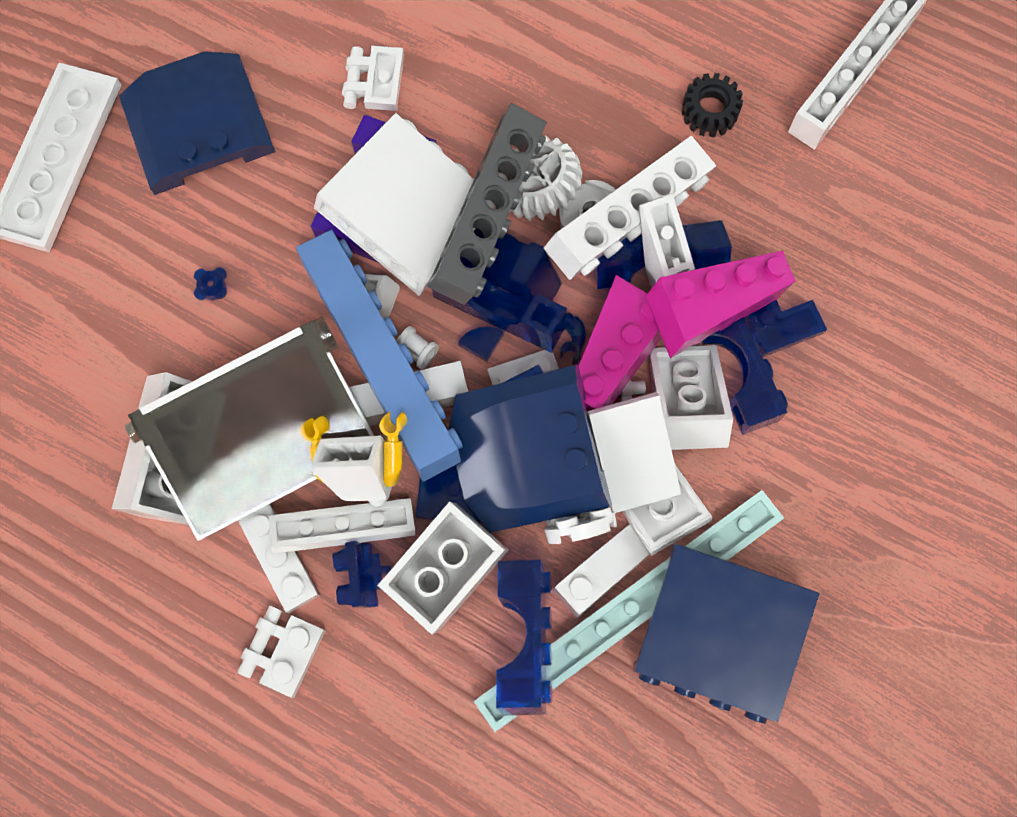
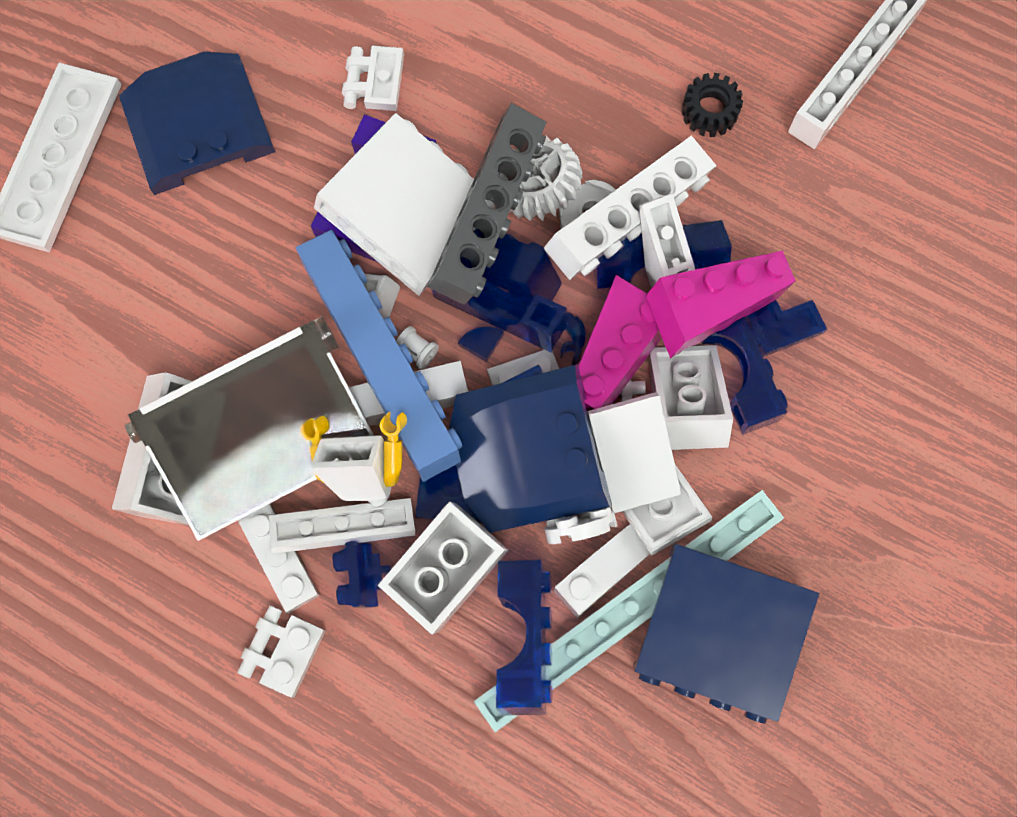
(214, 292): clear blue plate -> none

